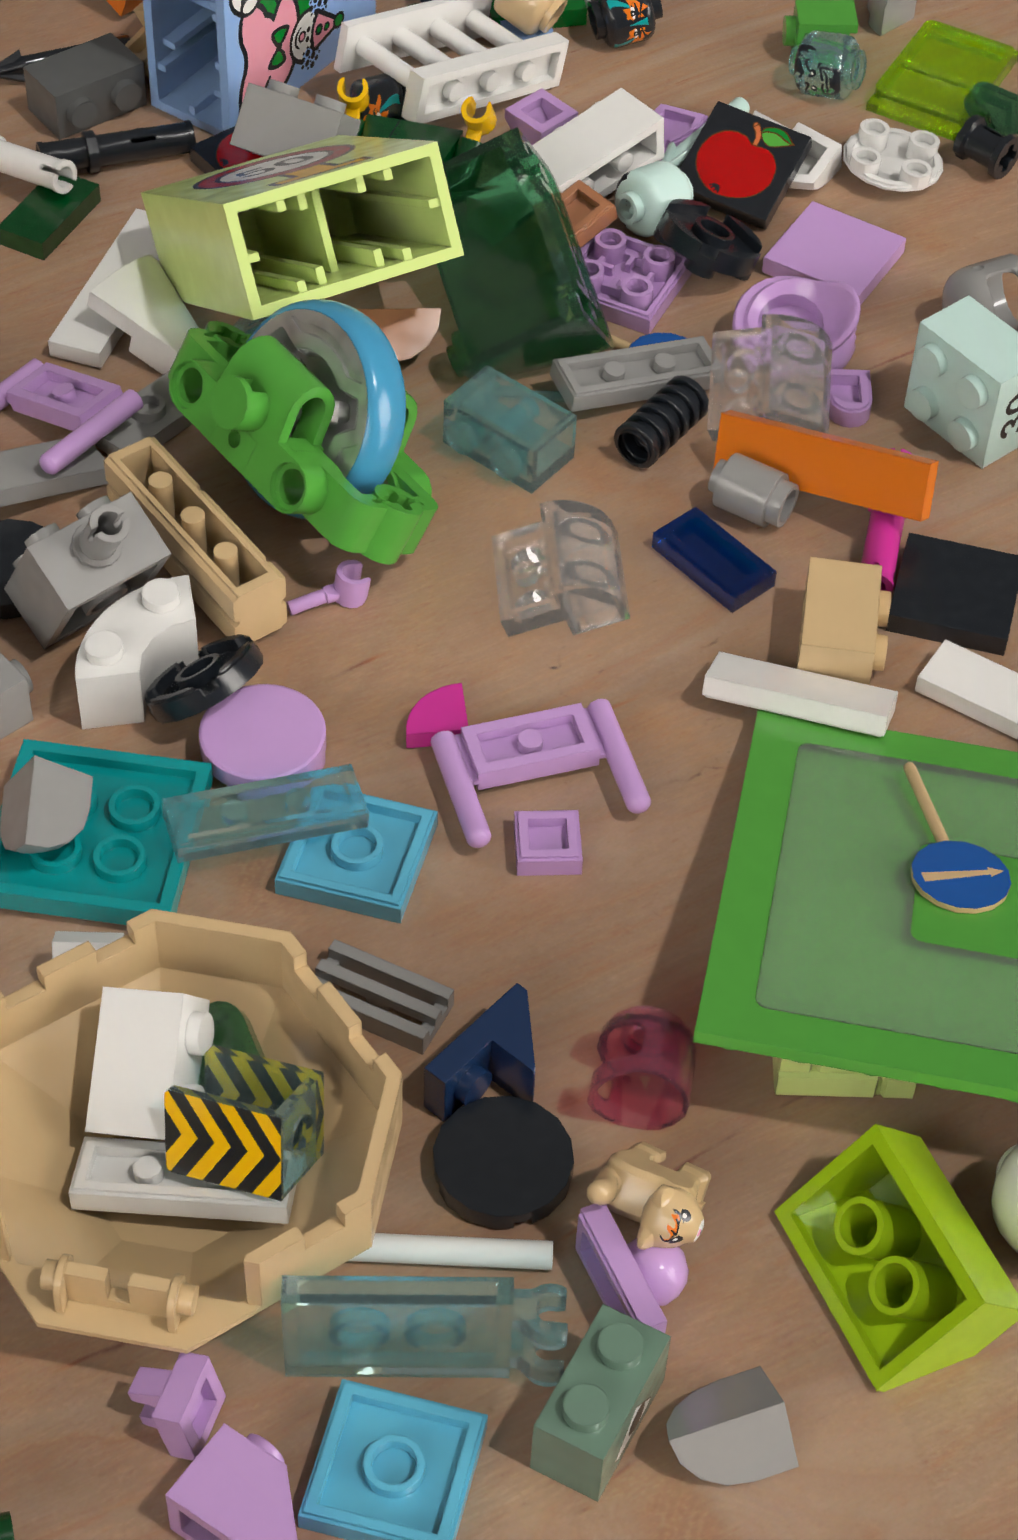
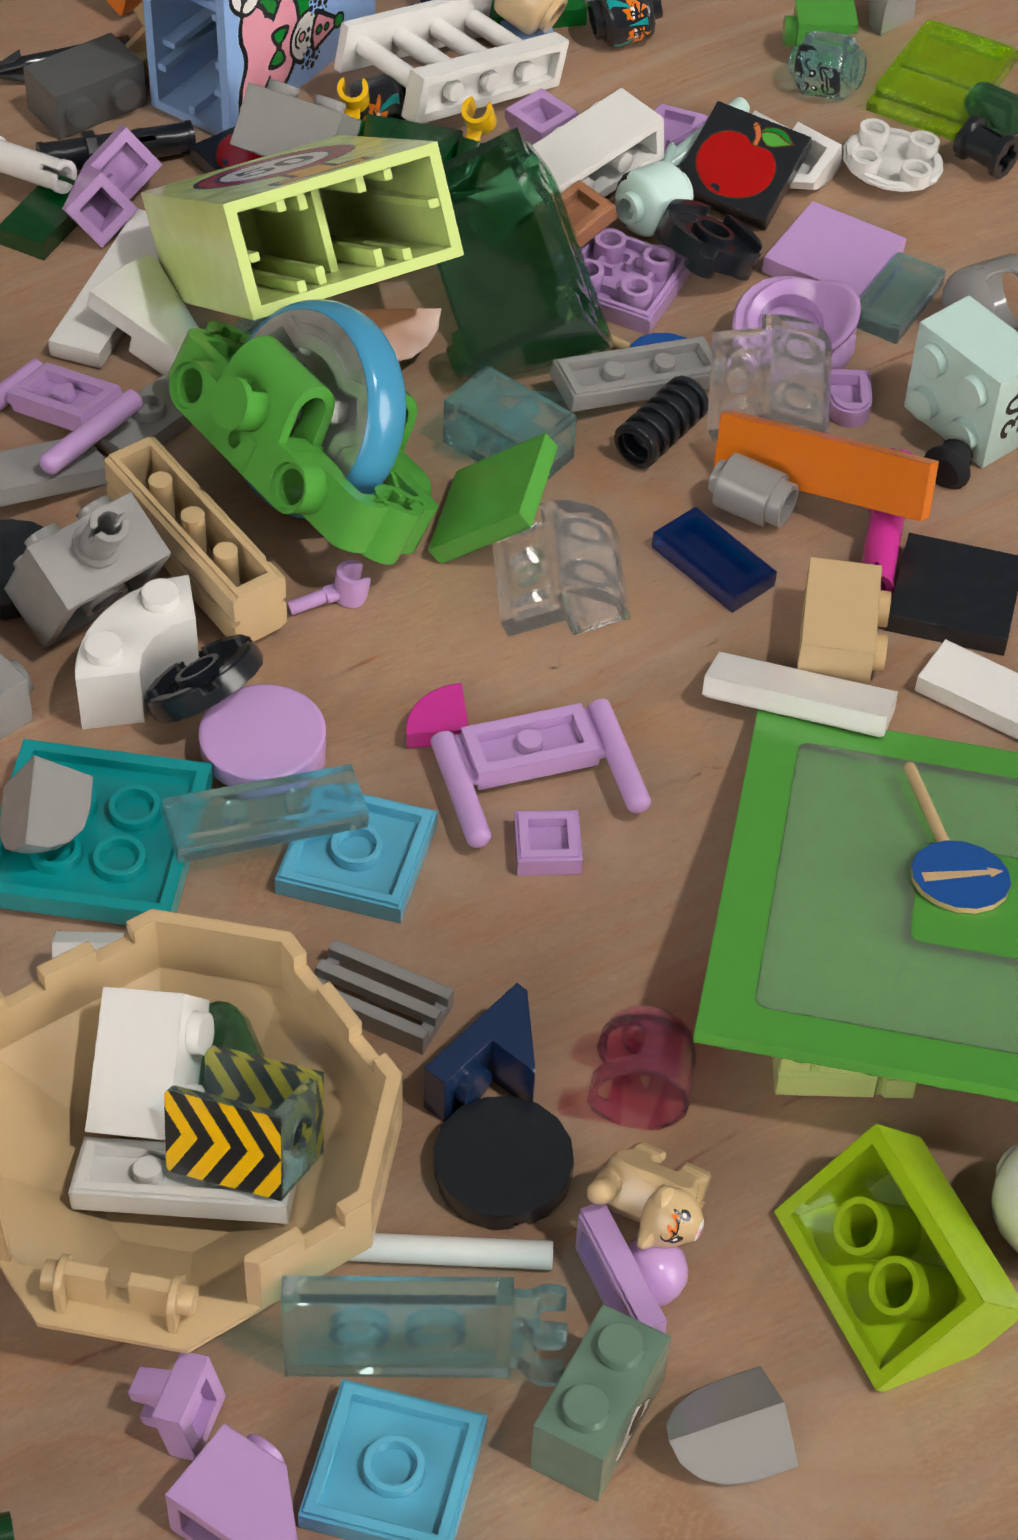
(108, 182): none -> lavender slope
(493, 499): none -> bright green tile
(899, 297): none -> clear light blue tile
(953, 464): none -> black piece

